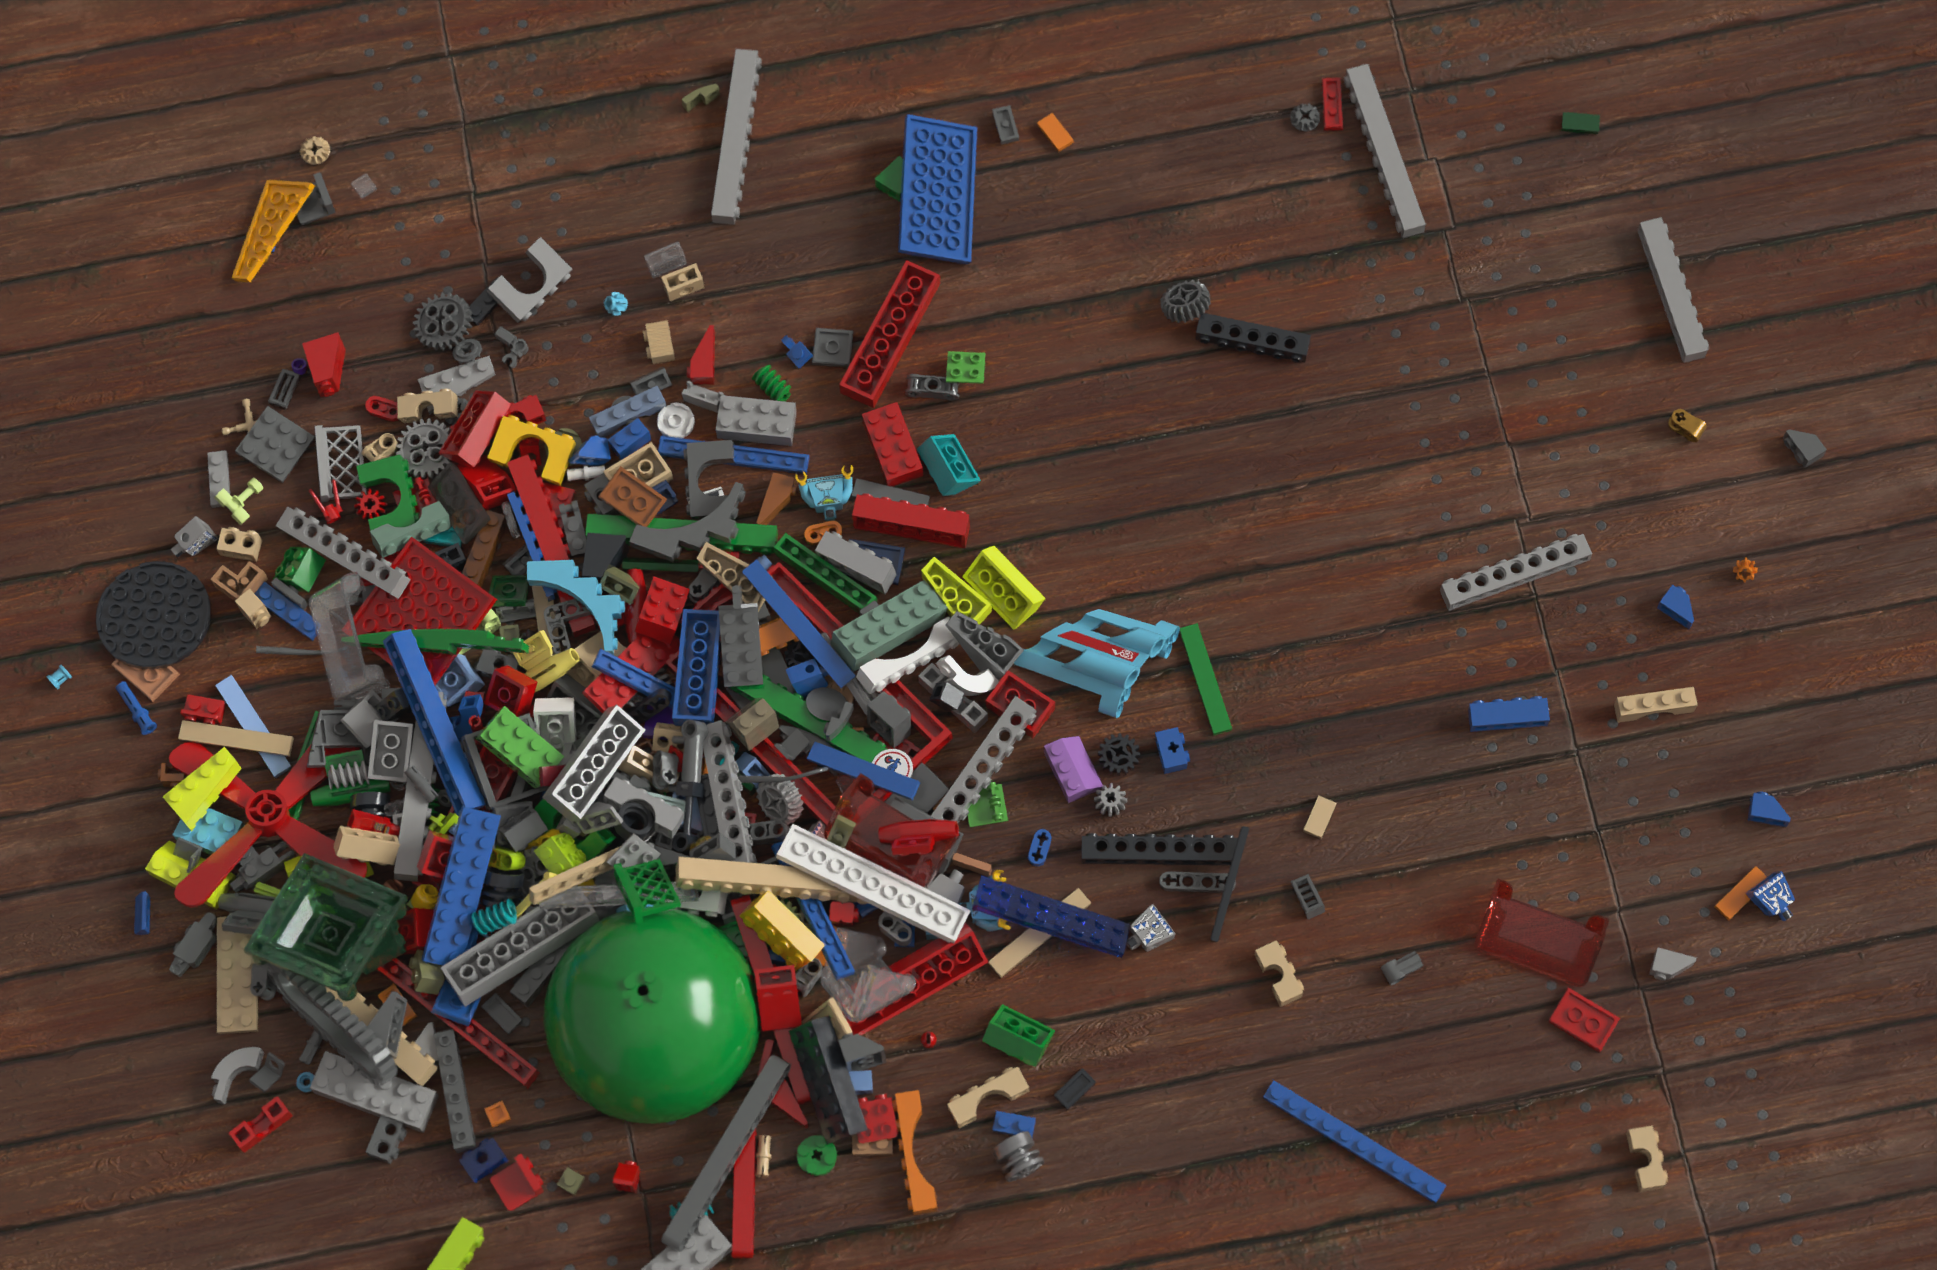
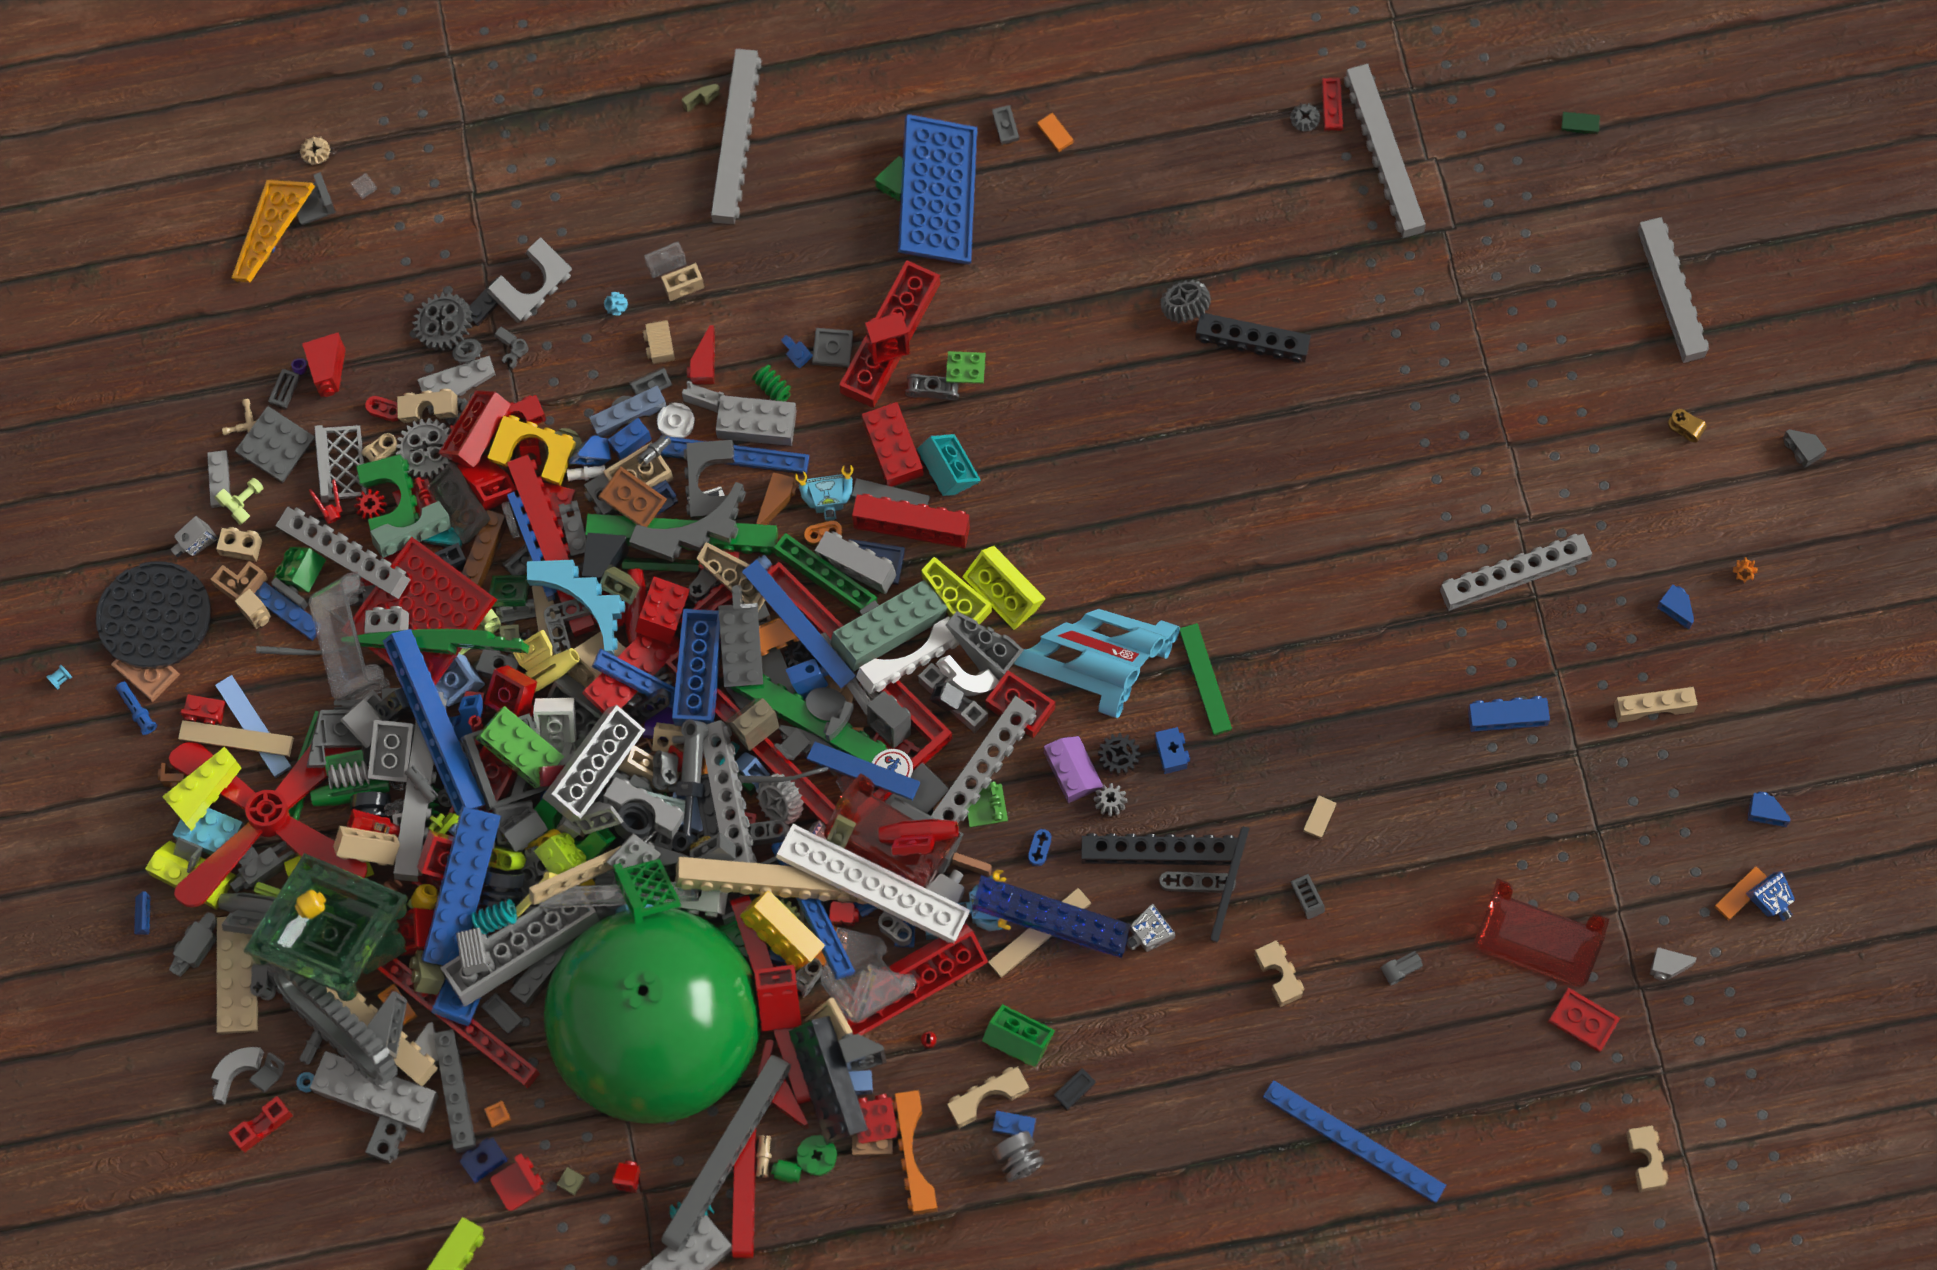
(310, 904): none -> yellow head
(387, 619): none -> light grey brick
(472, 951): none -> light grey brick
(654, 450): none -> dark grey pin
(786, 1171): none -> green brick
(887, 338): none -> red brick

